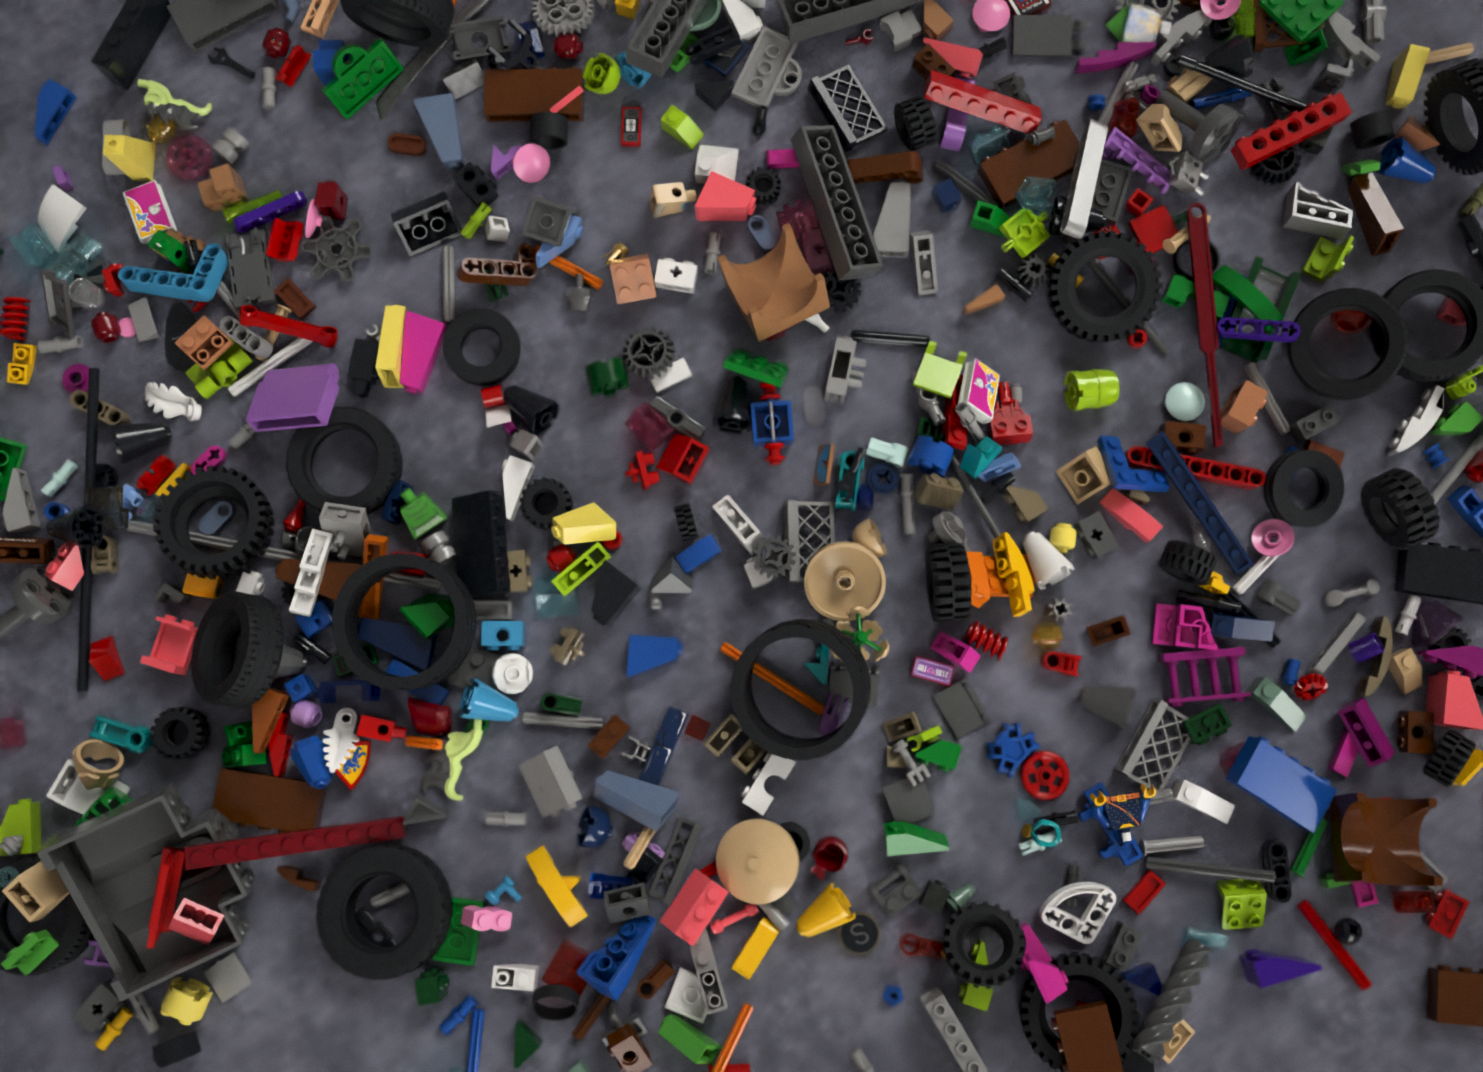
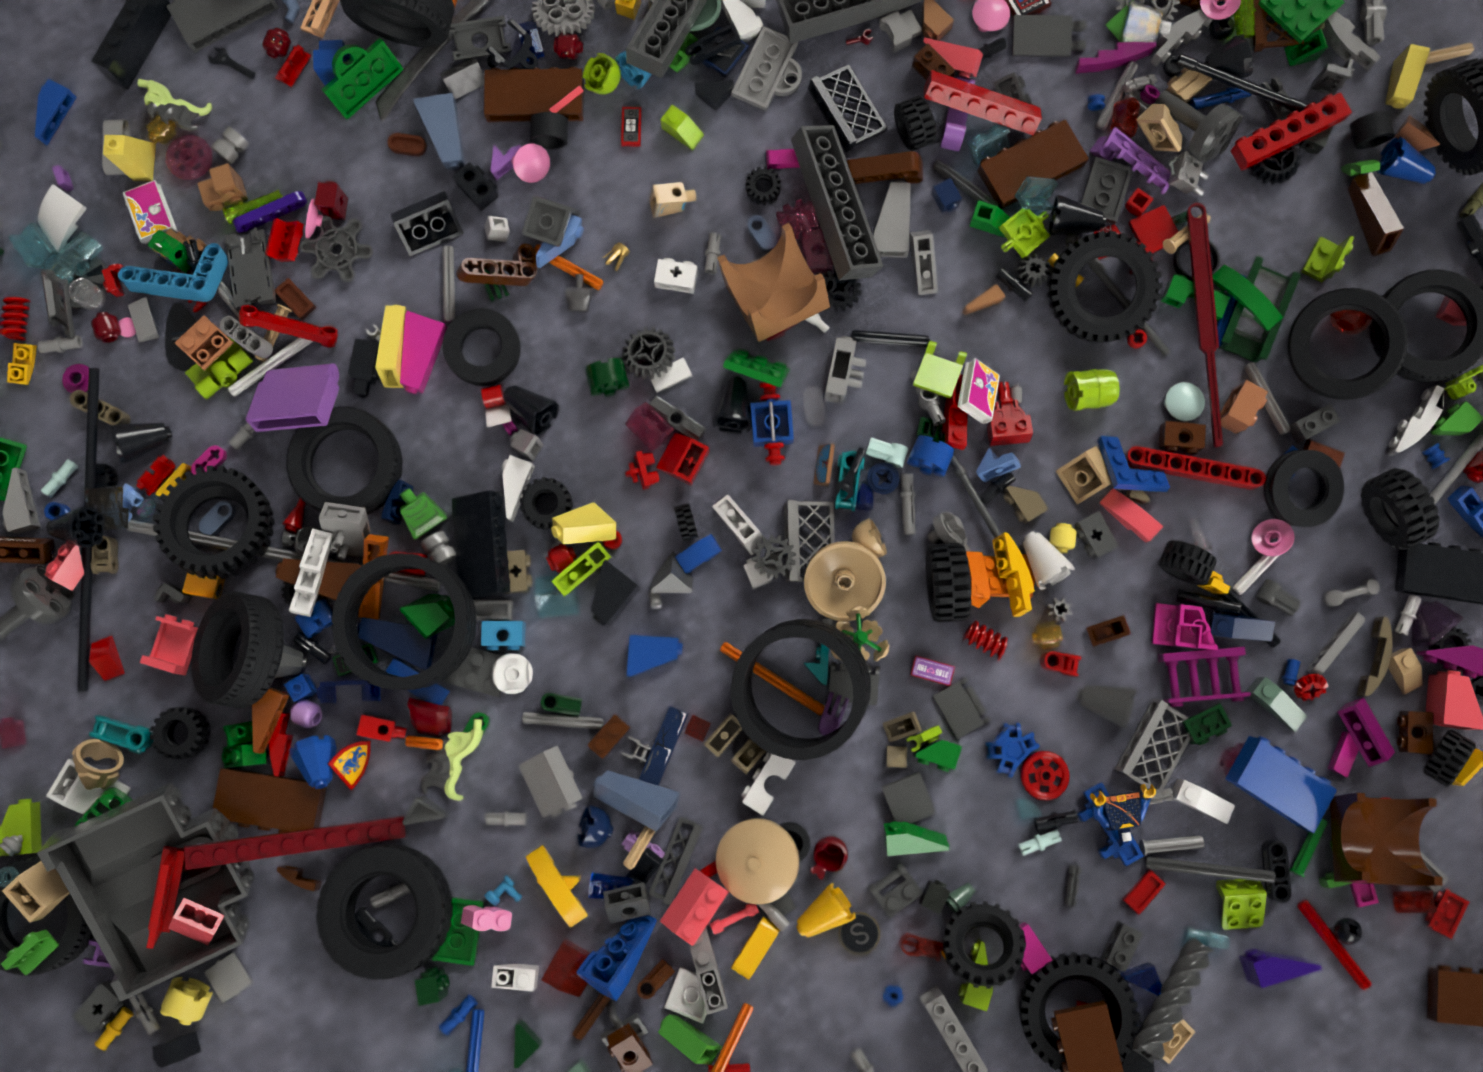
(171, 401): white plant -> none
(251, 583): white brick -> none
(268, 88): light grey pin -> none
(340, 739): white plant -> none
(476, 220): lime axle -> none
(486, 703): dark azure cone -> none
(555, 1014): black tyre -> none
(571, 646): dark tan hips -> none
(632, 278): nougat brick -> none
(715, 159): white slope -> none
(724, 200): coral slope -> none
(760, 122): black arm -> none
(914, 769): light grey hinge -> none
(938, 491): dark tan brick -> none
(955, 651): dark pink arch -> none
(969, 421): light grey pin -> none
(979, 457): teal slope -> none
(1028, 832): teal piece -> none
(1039, 136): dark grey pin -> none
(1047, 977): dark pink slope -> none
(1079, 924): white beam -> none
(1084, 179): beam -> none
(1199, 503): dark blue tile -> none
(1258, 325): dark purple beam -> none
(1314, 214): light grey wedge -> none
(1366, 647): dark purple piece -> none

